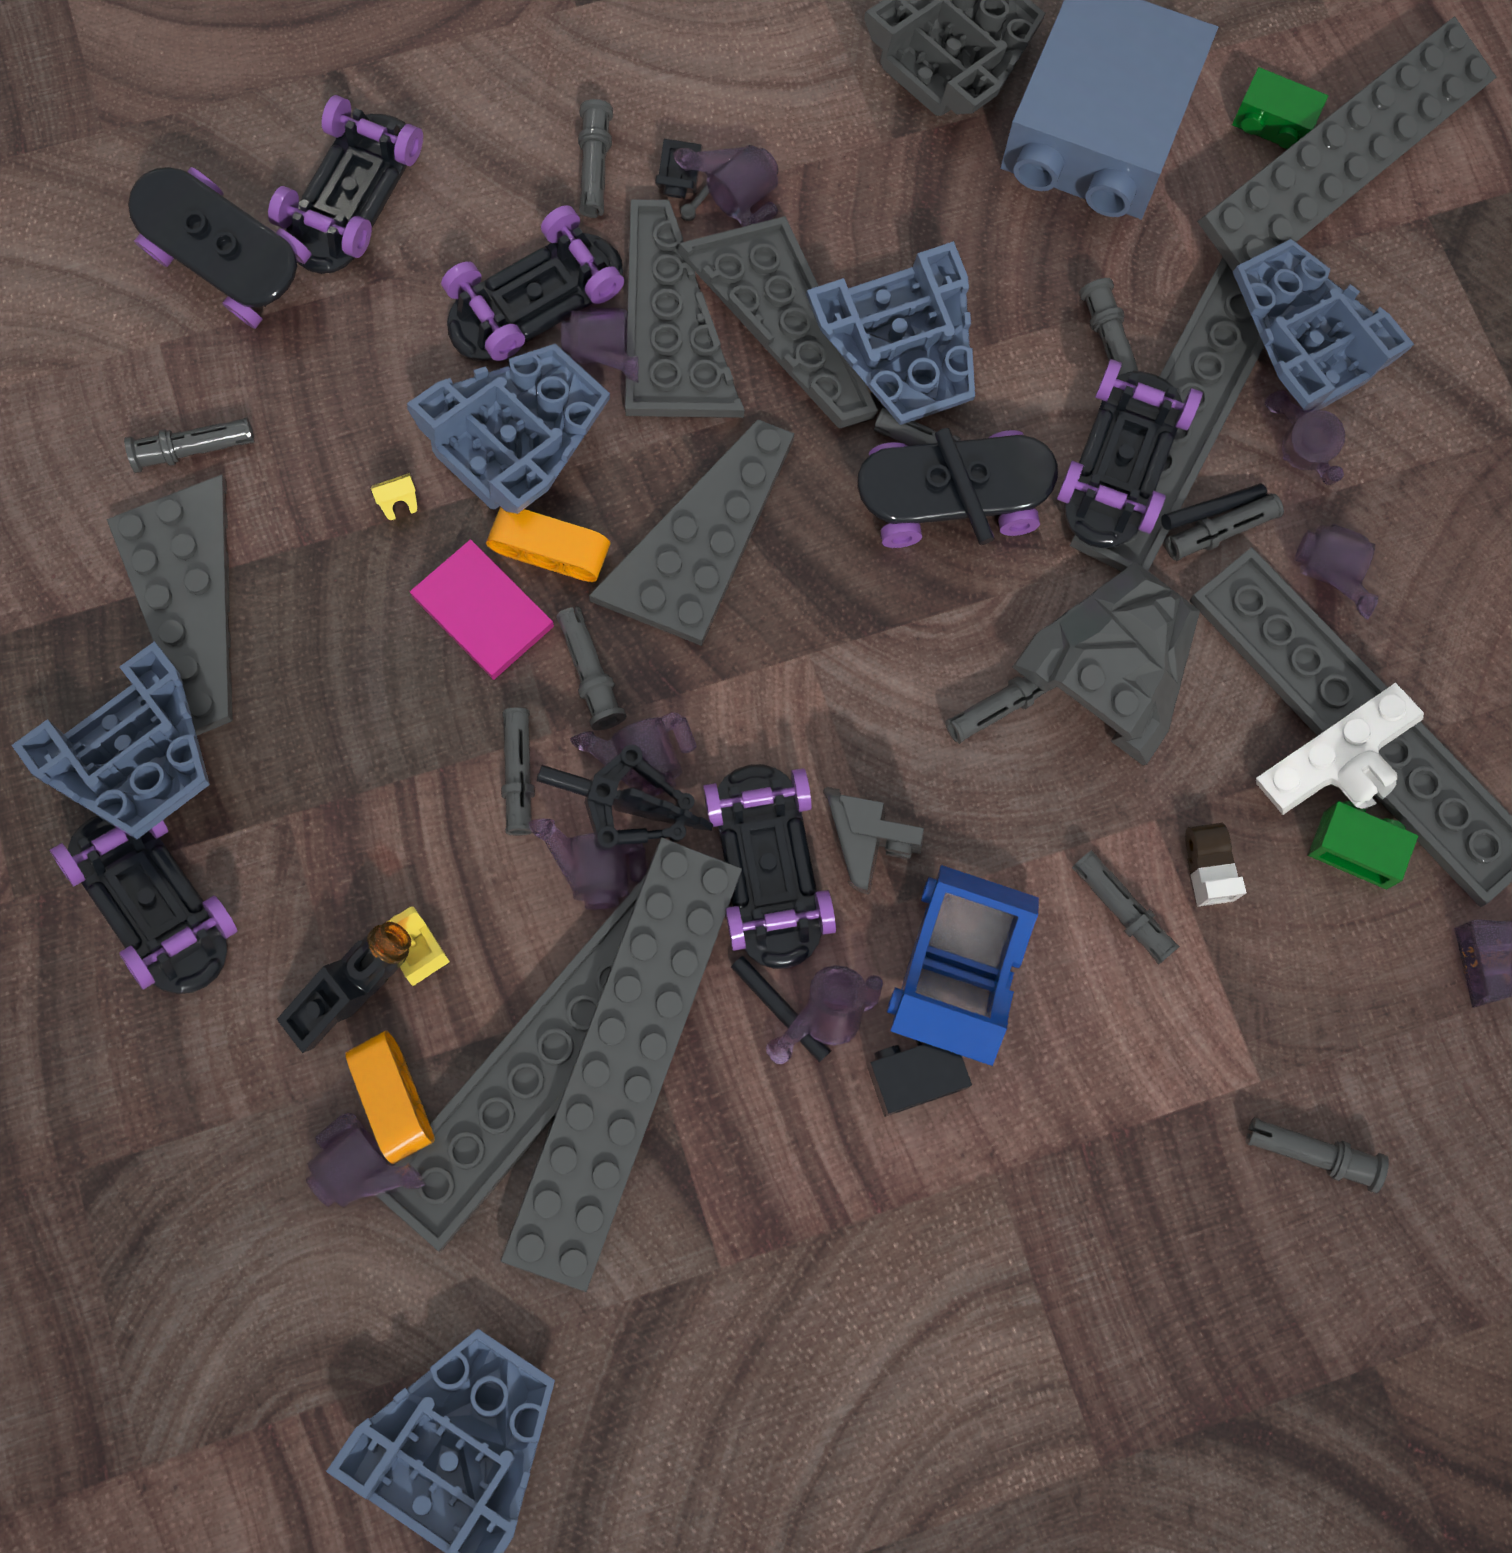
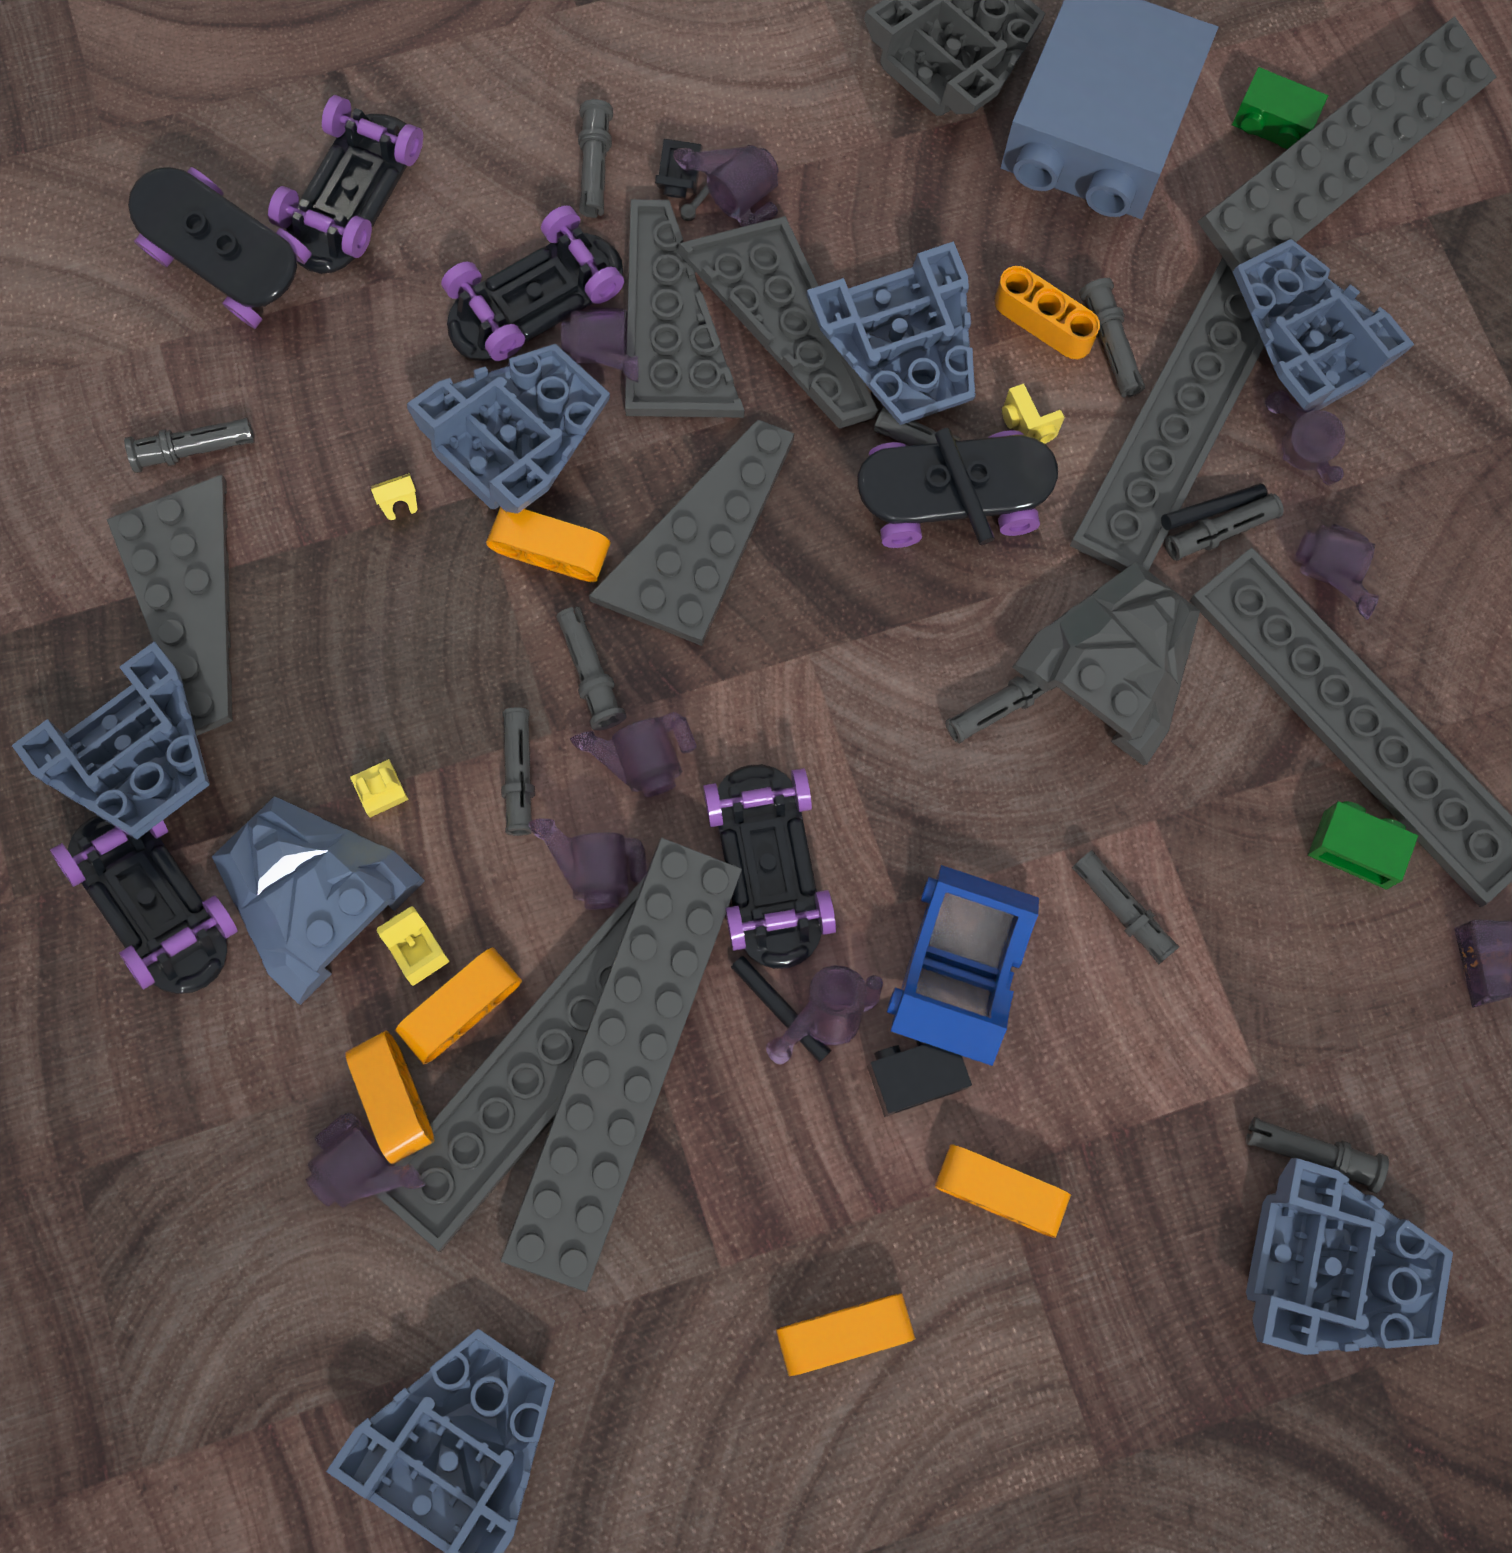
(307, 890): none -> sand blue wedge
(345, 985): black plate -> none
(379, 788): none -> light yellow tile
(458, 1005): none -> light orange beam
(482, 609): dark pink tile -> none
(602, 793): black bar -> none
(845, 1334): none -> light orange beam
(863, 830): dark grey piece -> none
(1002, 1190): none -> light orange beam
(1023, 416): none -> light yellow bracket
(1039, 296): none -> light orange beam
(1117, 477): black piece -> none
(1212, 865): leg -> none
(1342, 1269): none -> sand blue wedge
(1345, 755): white plate -> none

